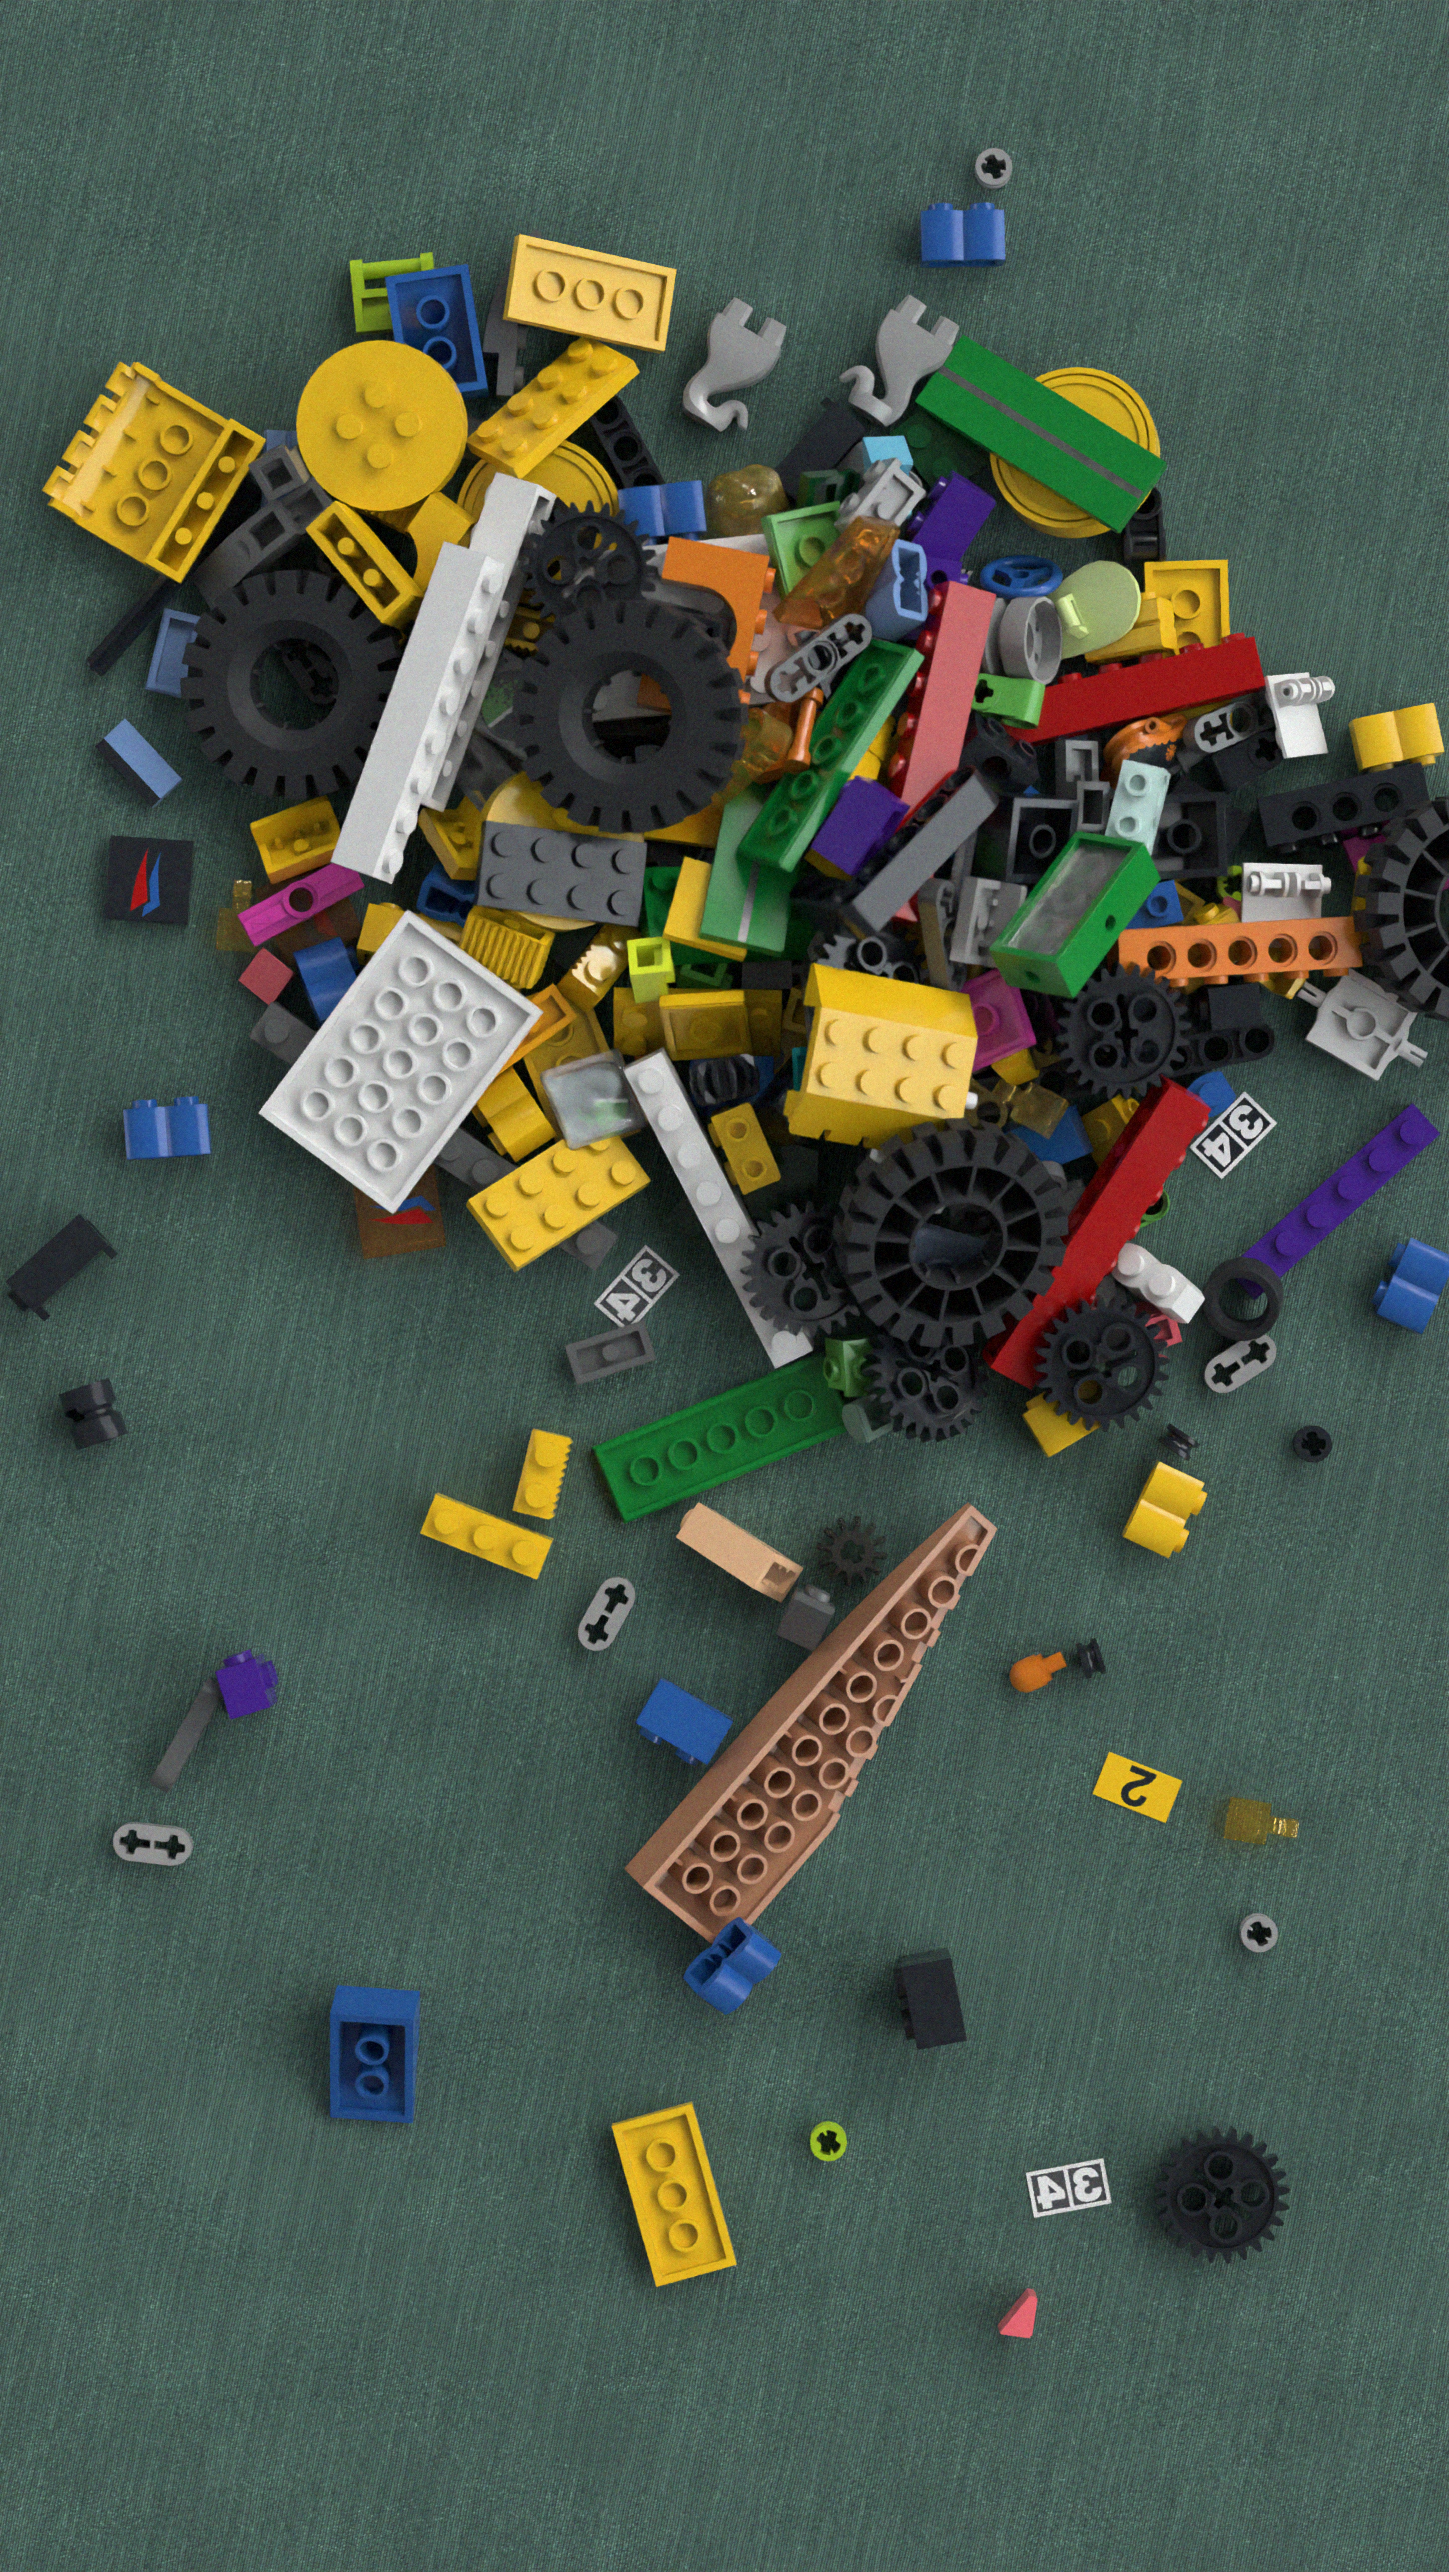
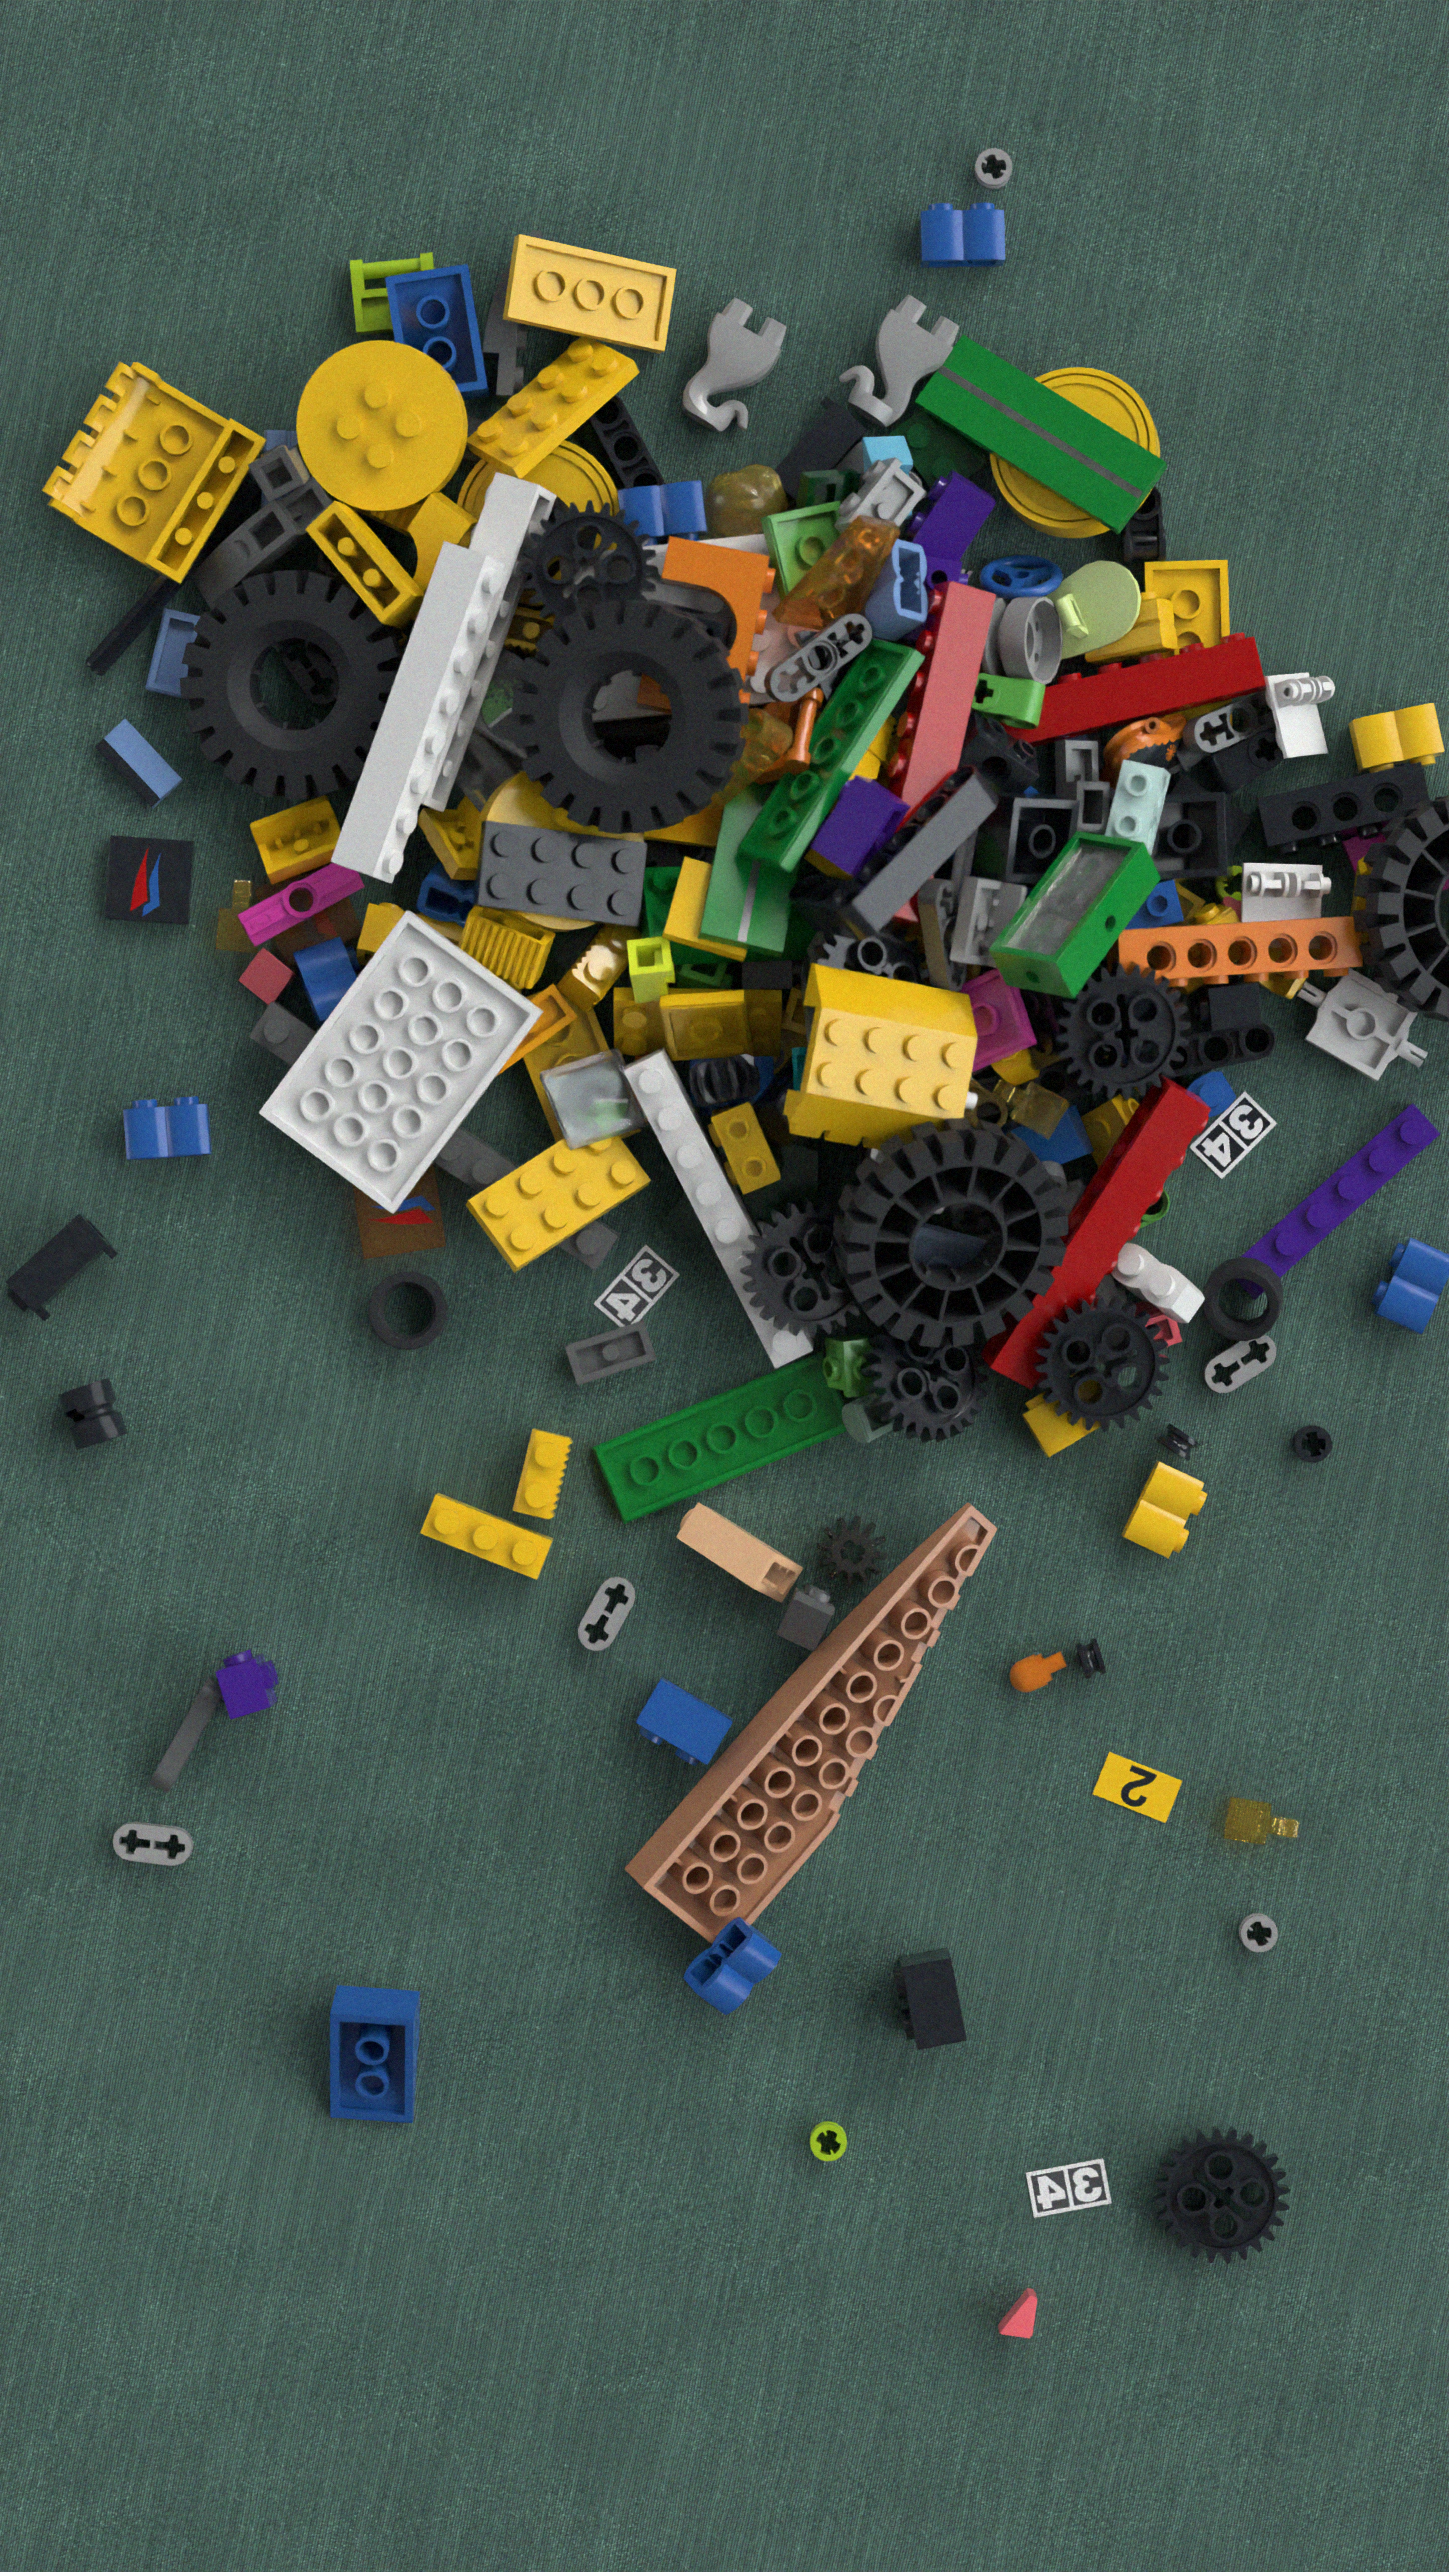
(378, 1321): none -> black tyre
(513, 1115): yellow brick -> none
(674, 2194): yellow plate -> none

